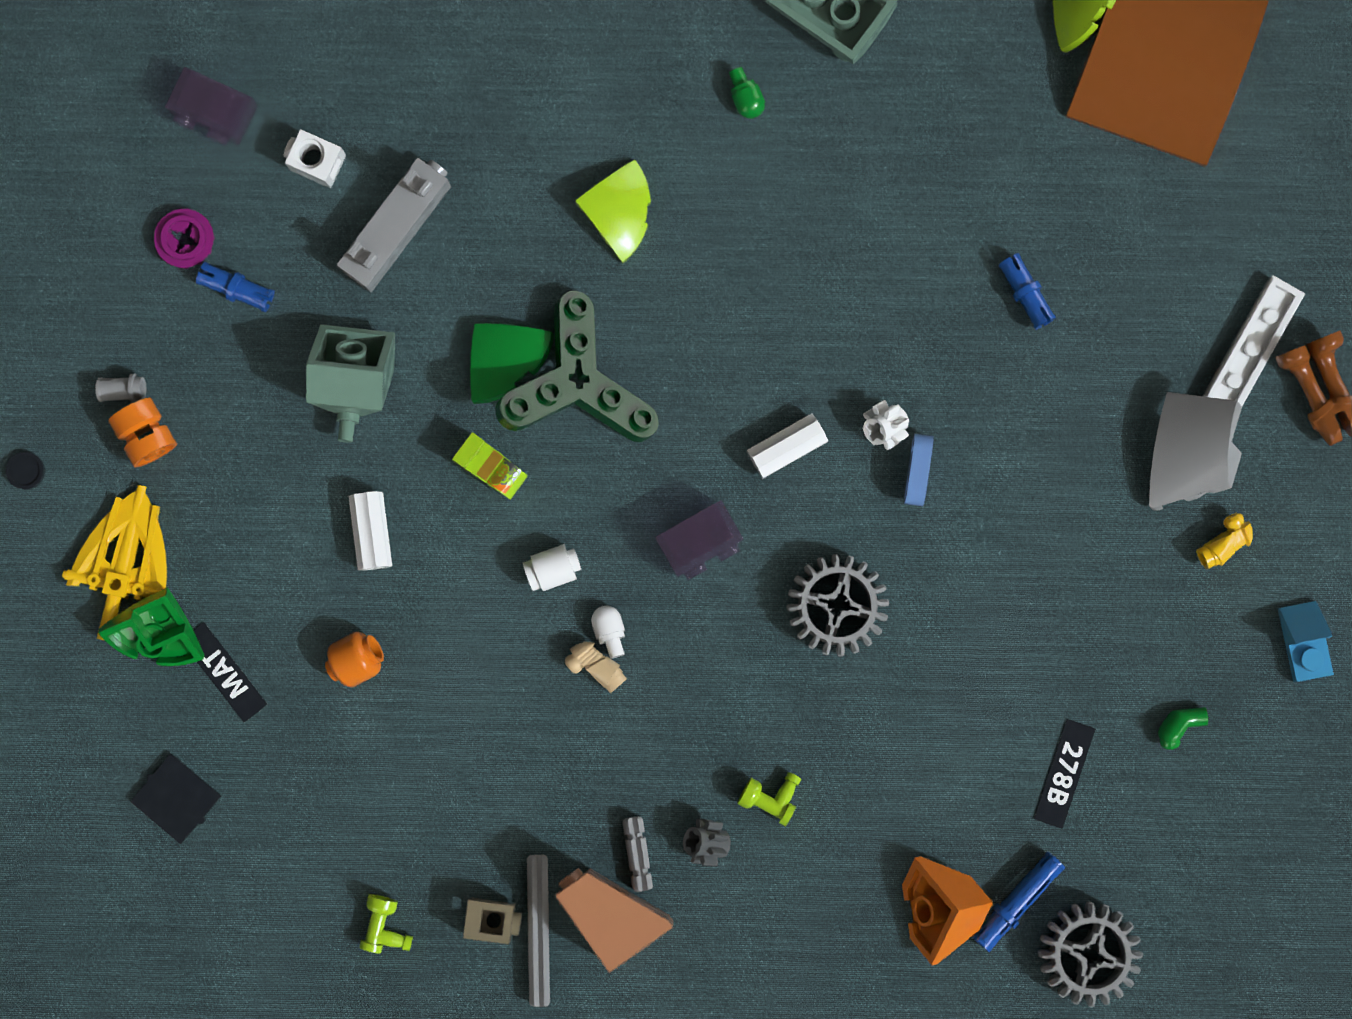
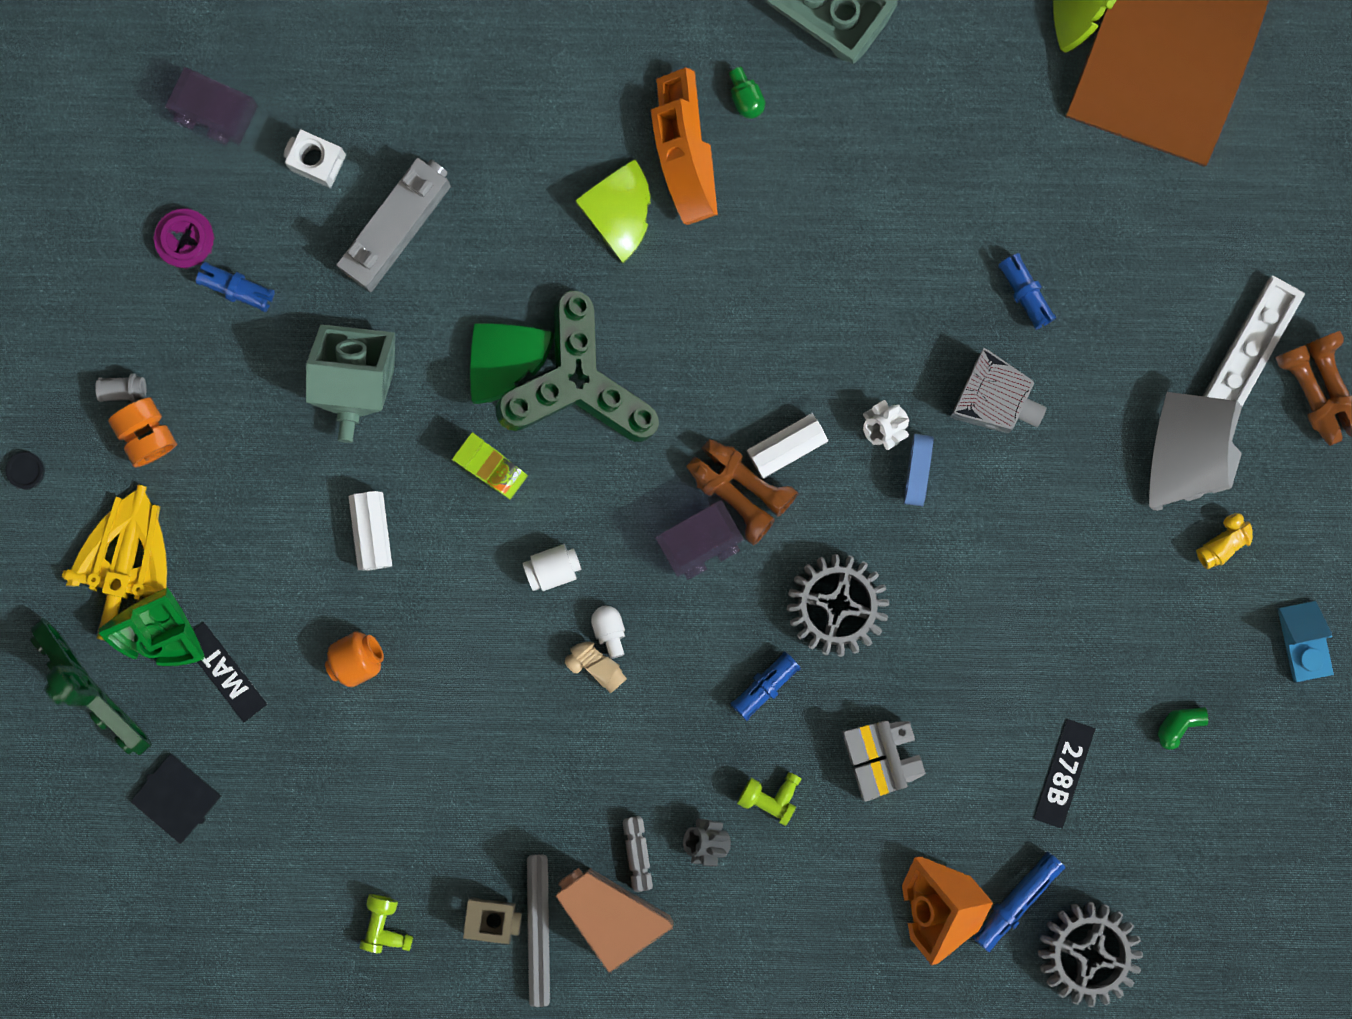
(73, 685): none -> dark green piece
(680, 148): none -> orange slope
(756, 520): none -> dark orange piece
(765, 686): none -> blue pin
(887, 773): none -> light grey hips
(997, 396): none -> light grey torso

